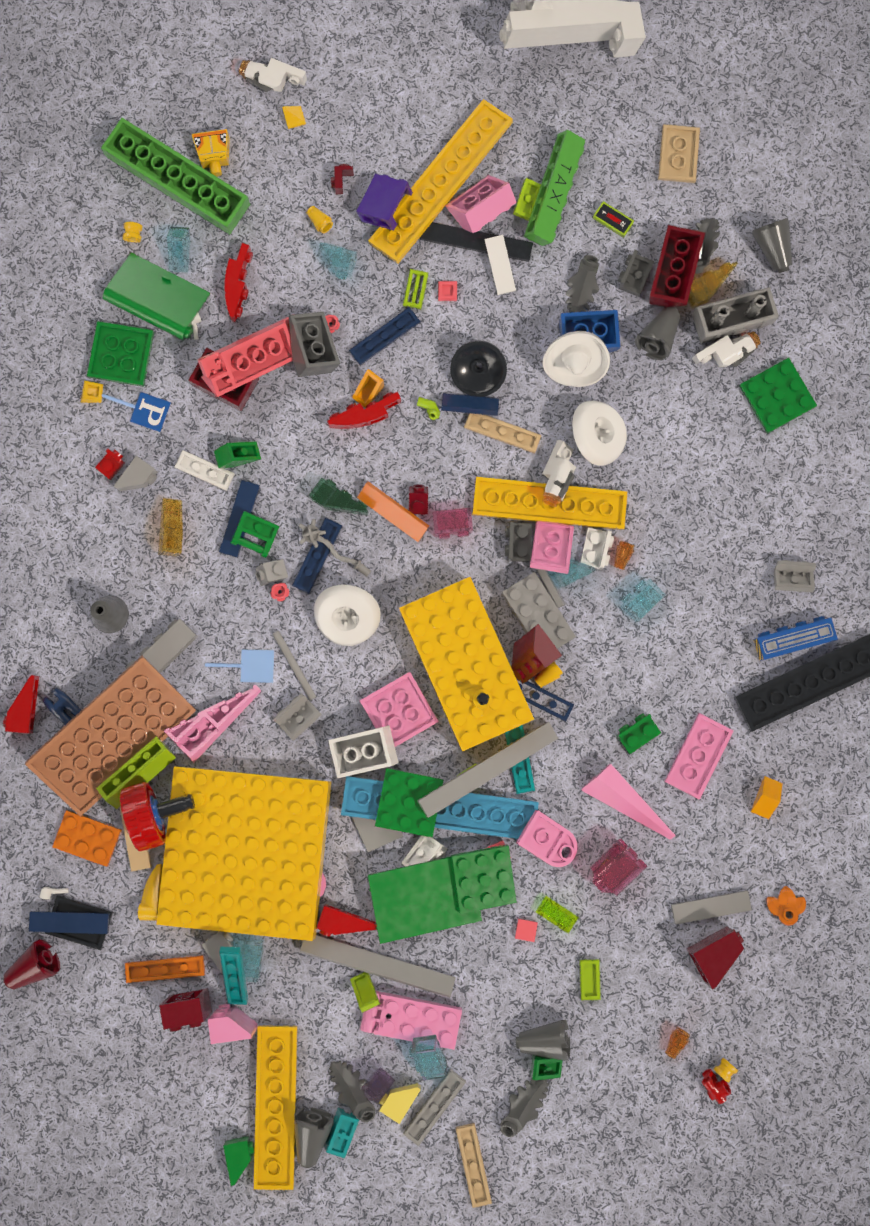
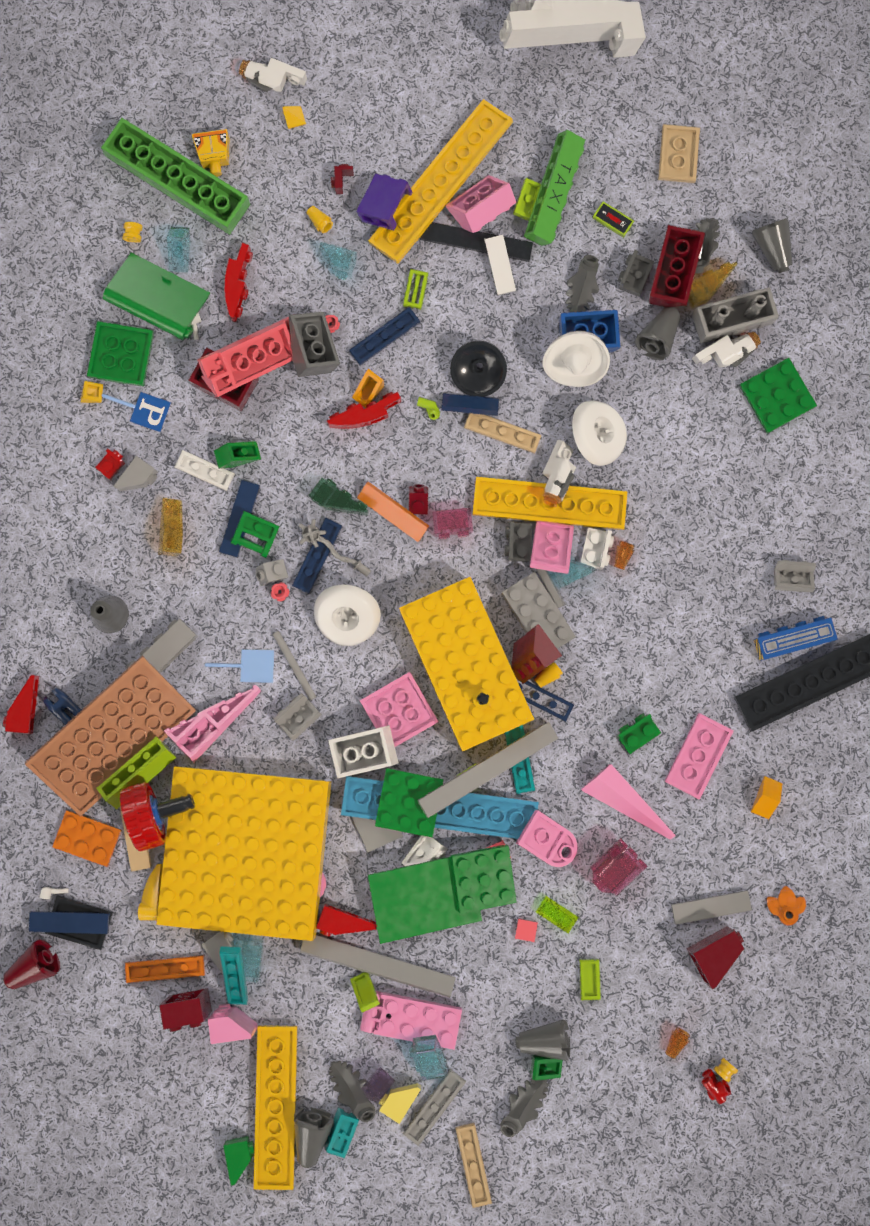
(447, 290): coral tile -> none
(642, 600): clear light blue brick -> none

